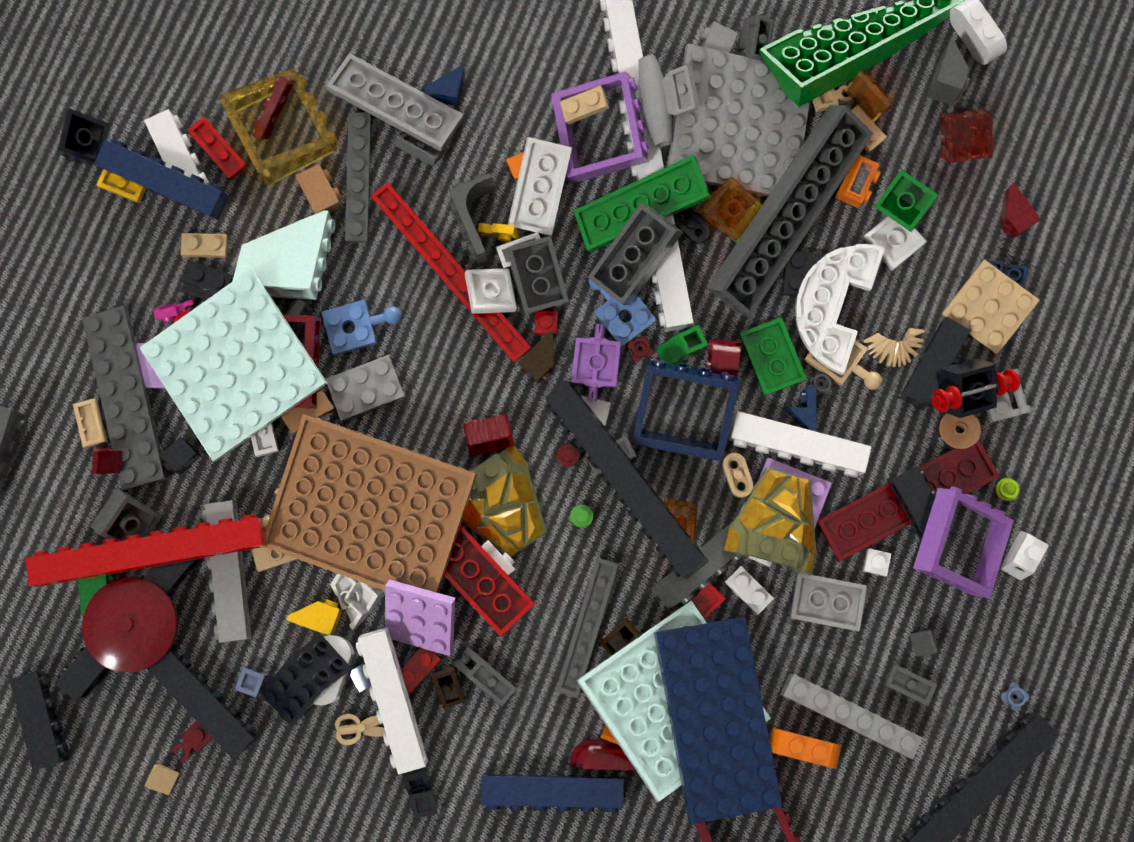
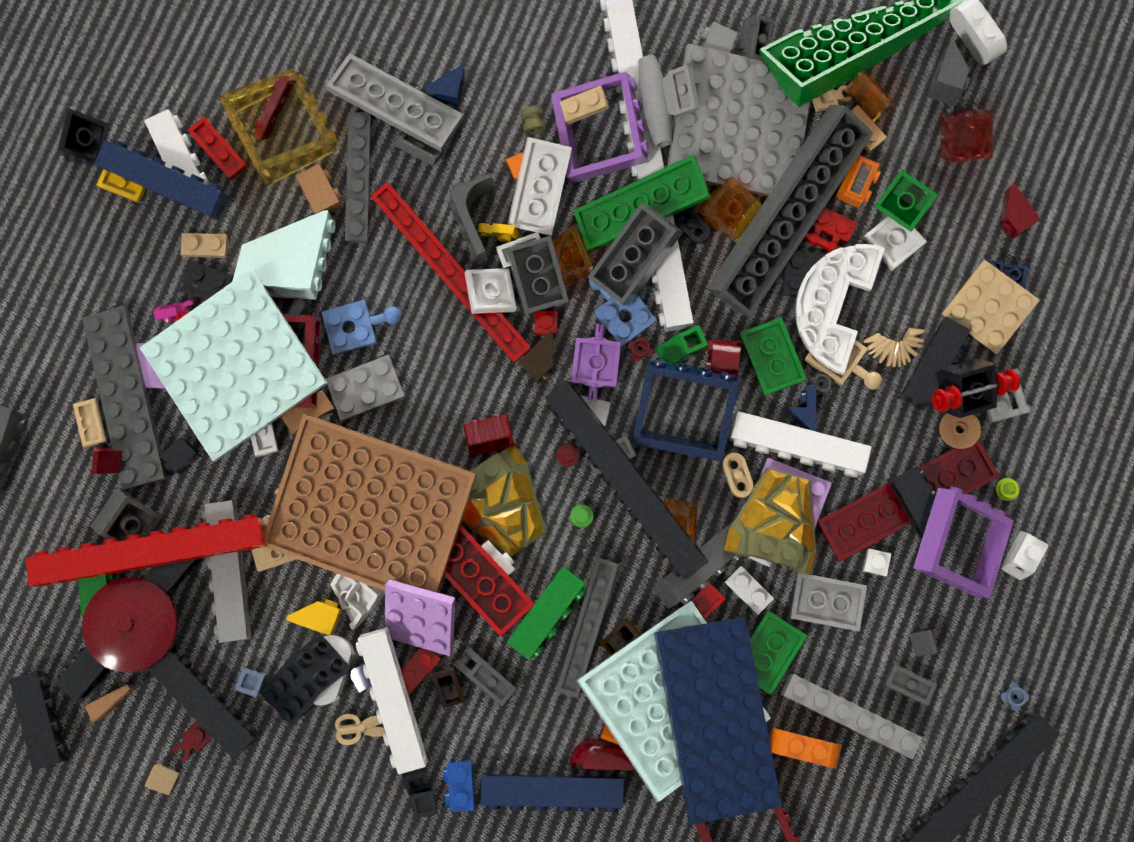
(103, 706): none -> medium nougat slope
(461, 786): none -> blue brick
(532, 120): none -> olive wheel
(546, 613): none -> green brick
(572, 256): none -> clear orange slope
(773, 649): none -> green plate
(832, 225): none -> red plate

